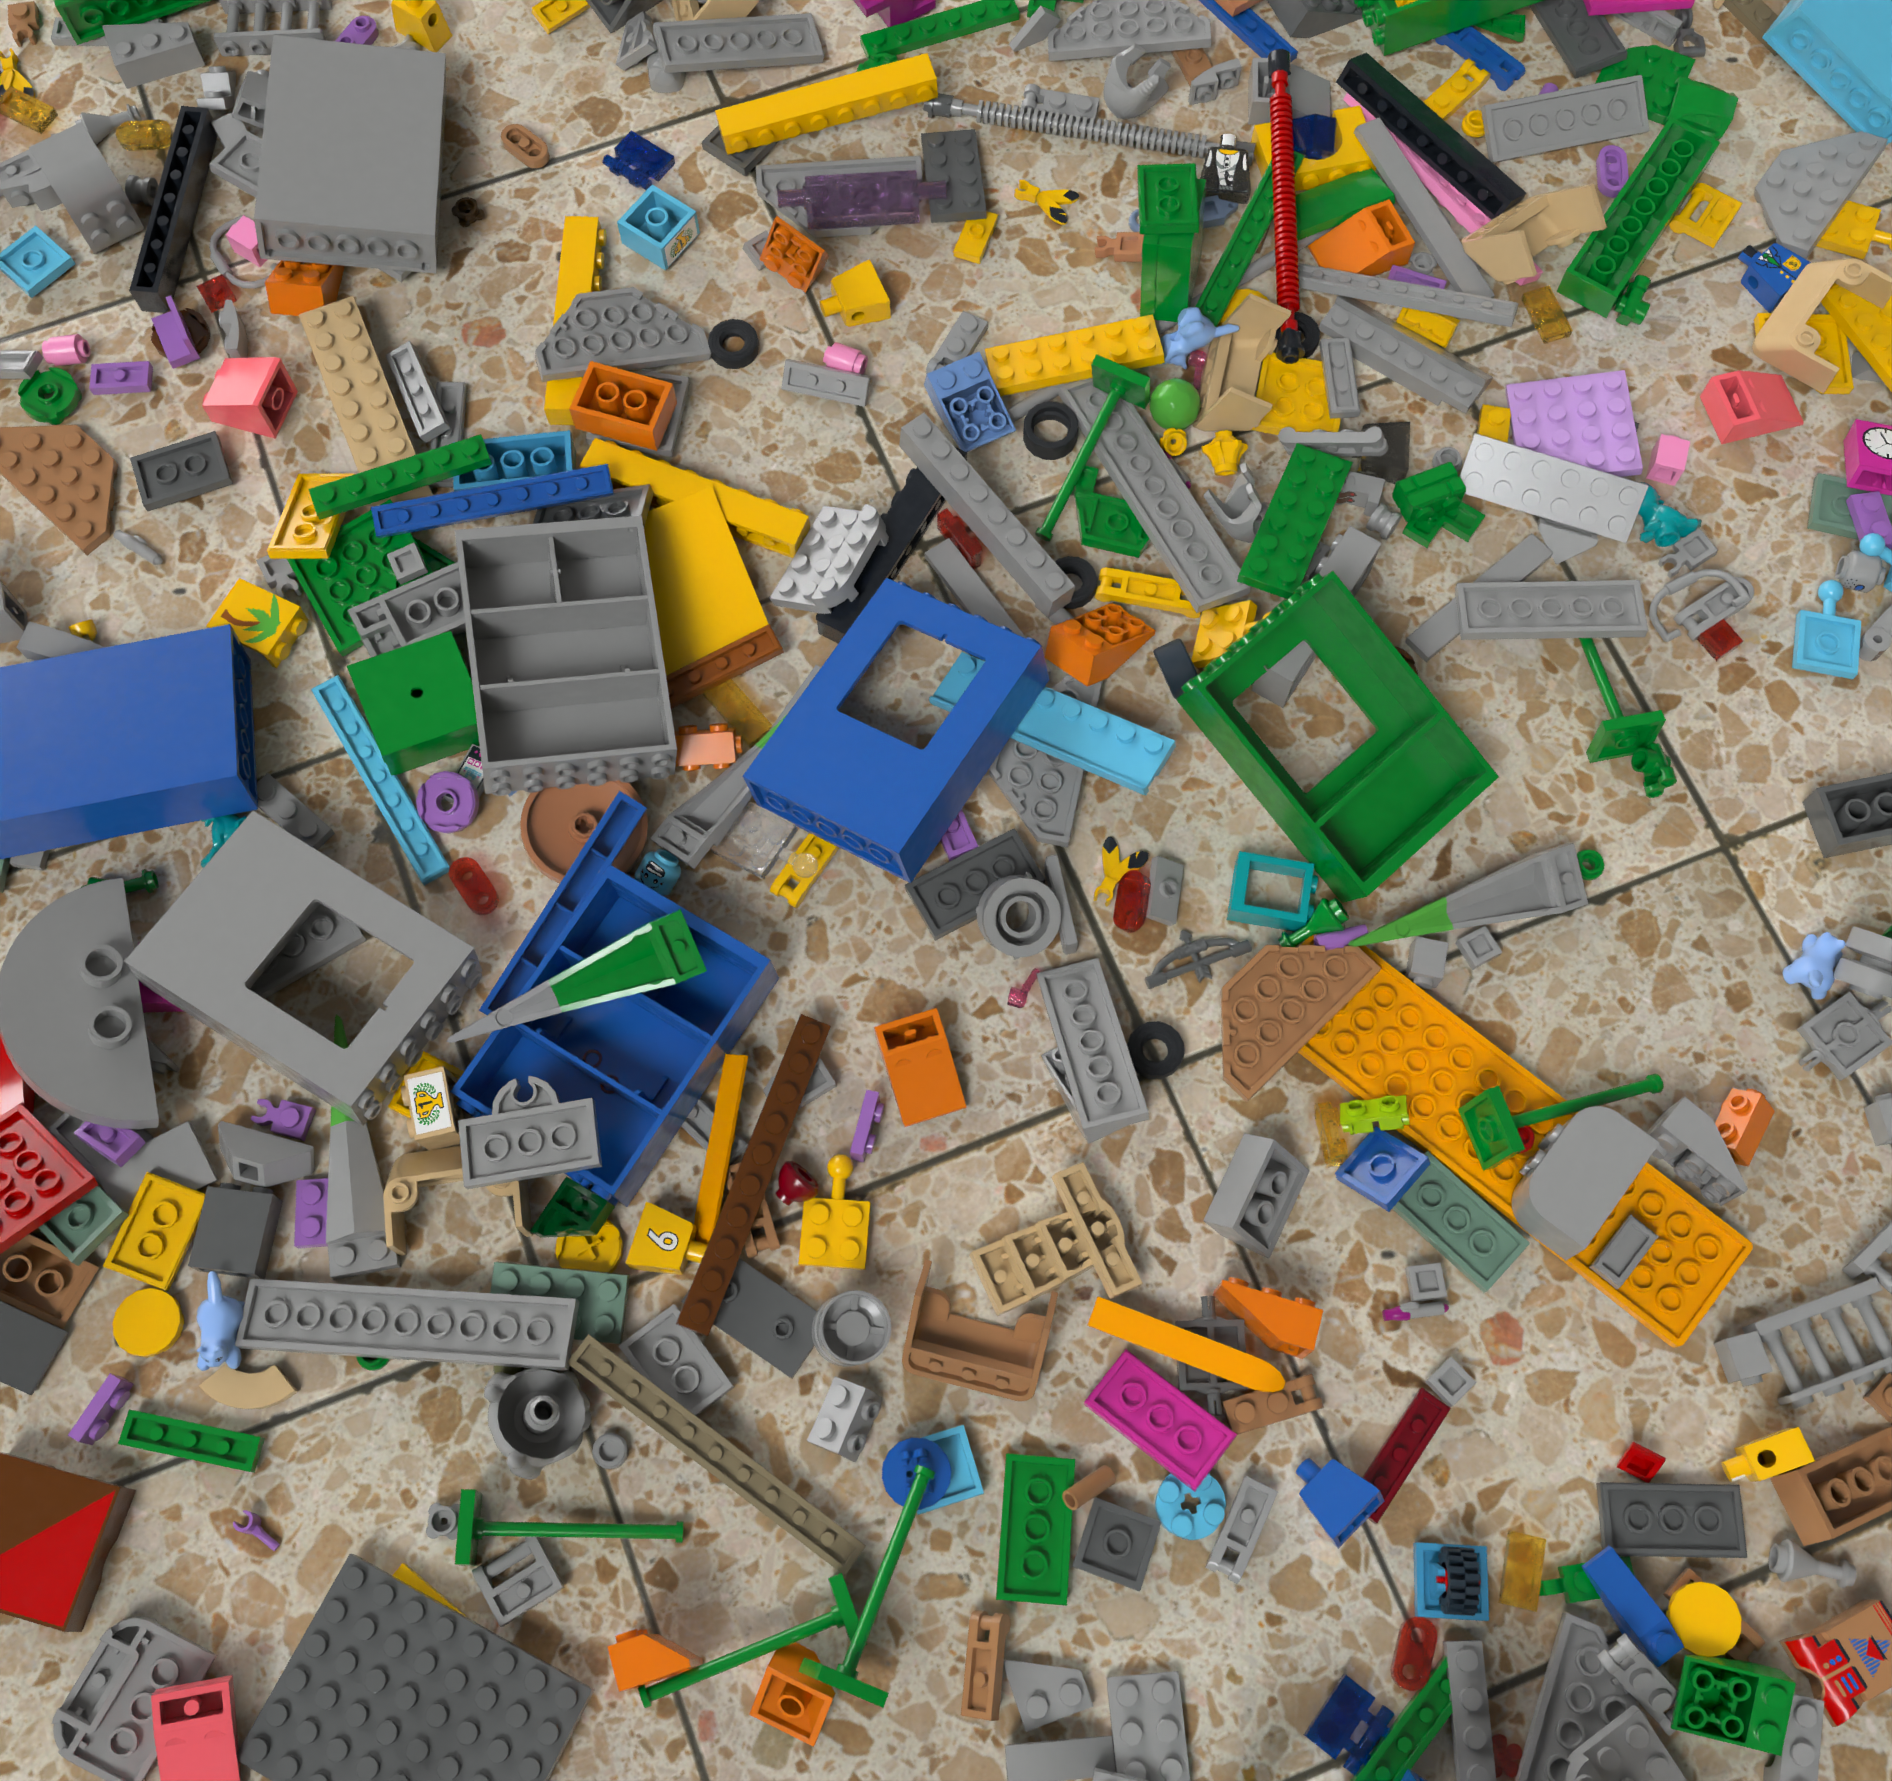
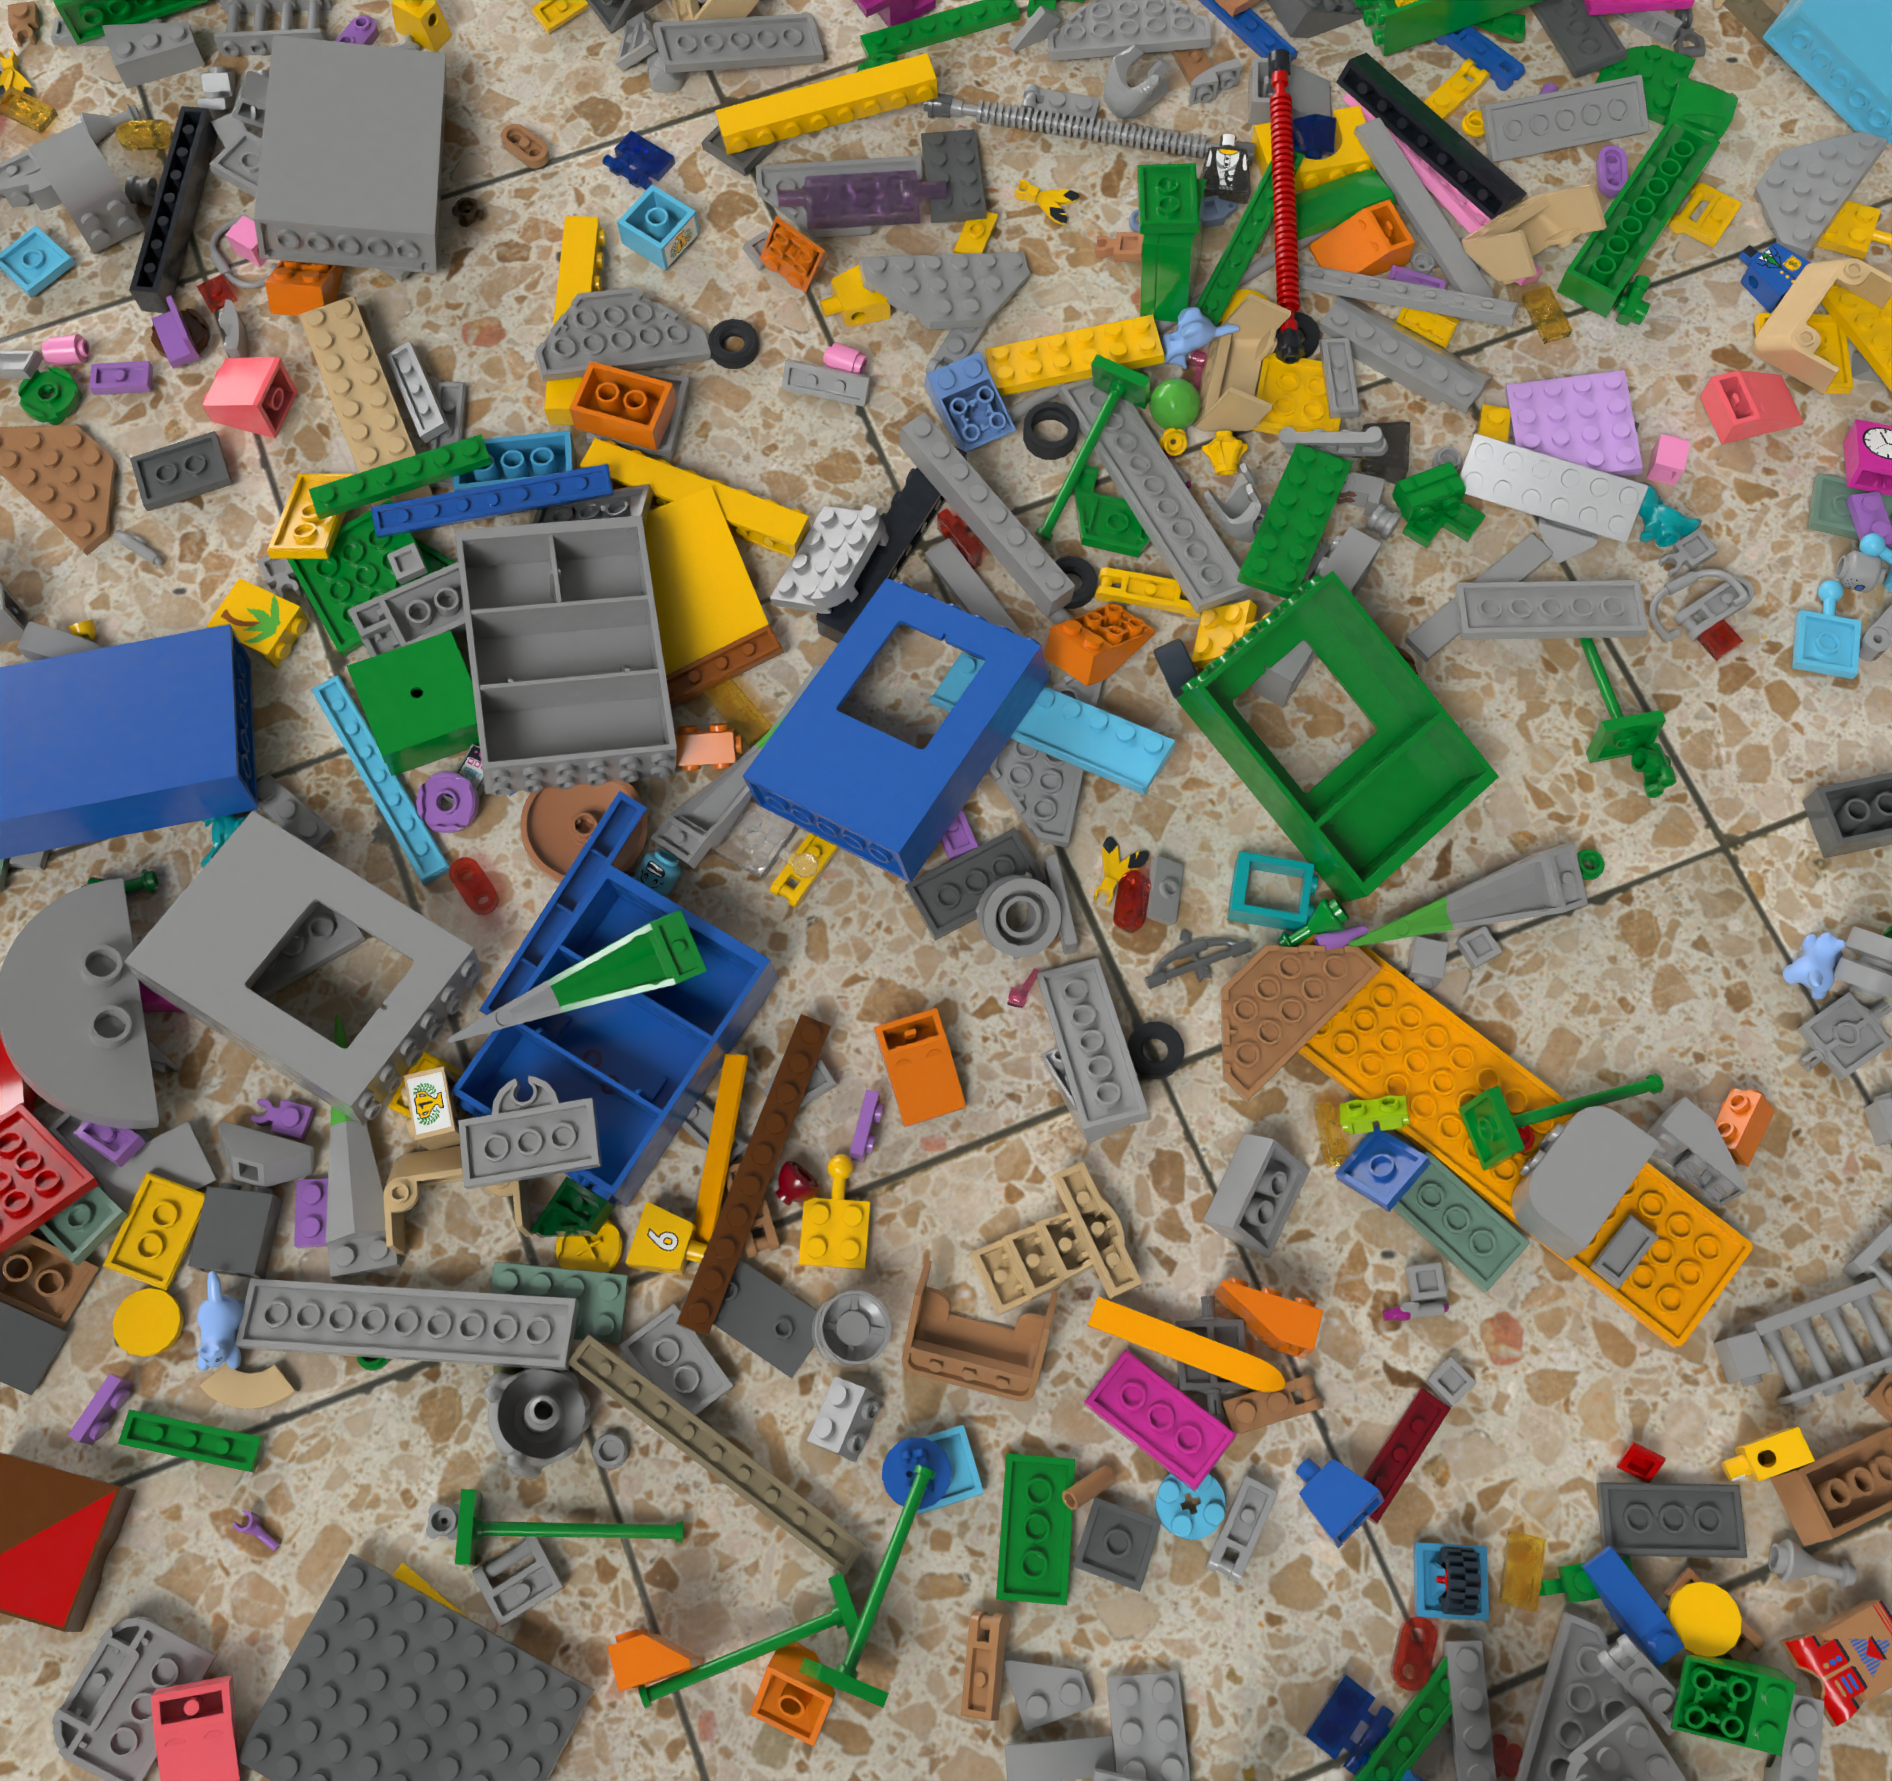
(947, 288): none -> light grey plate

